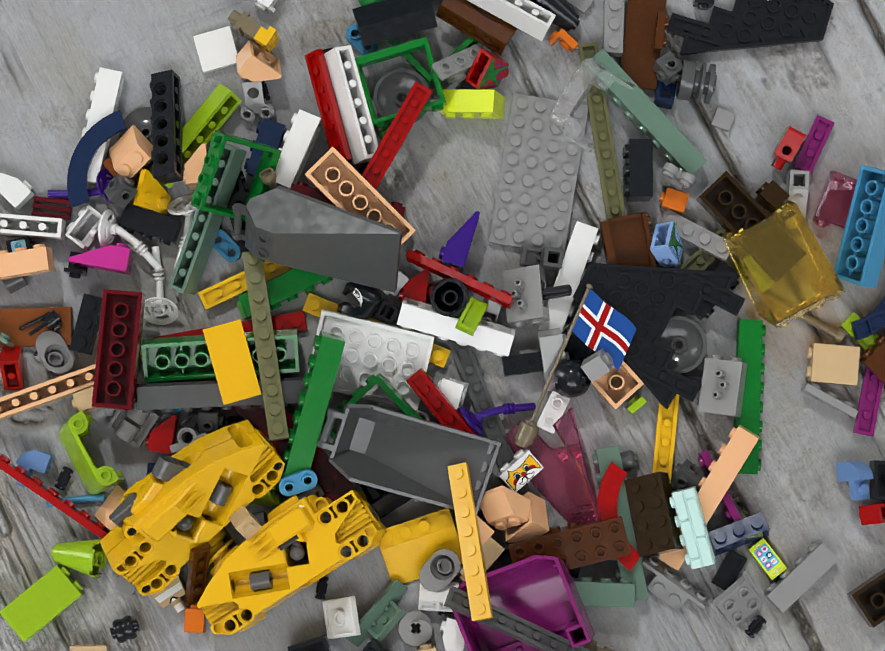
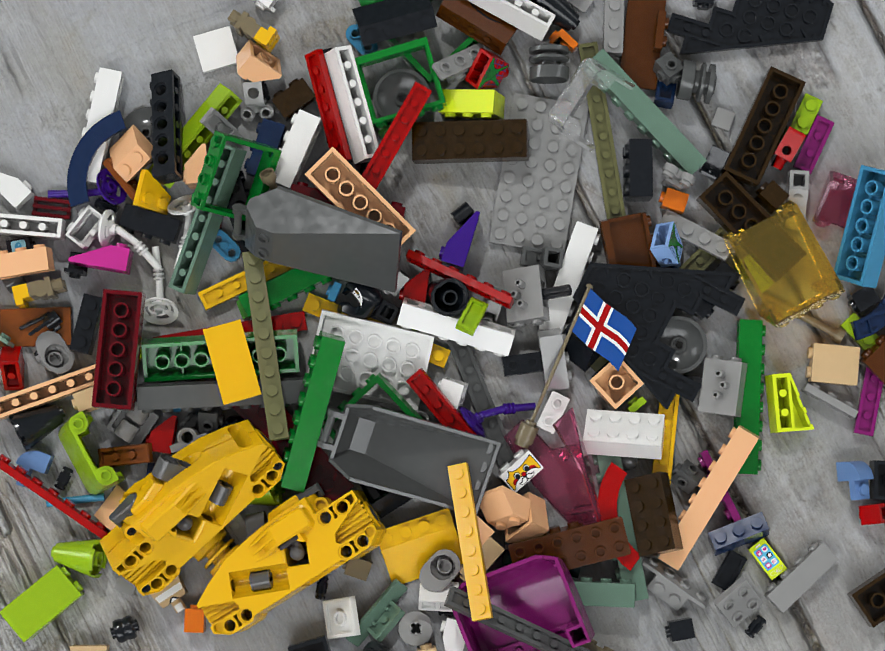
(36, 424): none -> black cone
(38, 290): none -> dark tan hips
(104, 205): none -> black piece
(121, 190): dark grey brick -> none
(125, 455): none -> dark orange tile
(197, 573): reddish brown tile -> none
(215, 121): none -> light grey hinge
(245, 522): tan brick -> none
(293, 98): none -> dark brown brick
(297, 482): dark azure plate -> none
(333, 291): none -> dark azure plate
(357, 568): none -> dark tan brick
(462, 213): none -> black brick
(470, 141): none -> dark brown brick
(549, 60): none -> dark grey wheel
(571, 378): black cylinder -> none
(597, 364): light grey brick -> none
(624, 434): none -> white brick
(680, 629): none -> black brick
(693, 527): light aqua brick -> none
(715, 162): none -> bracket
(763, 127): none -> dark brown brick
(784, 405): none -> neon yellow wedge
(806, 113): none -> lime plate
(863, 299): none -> black brick

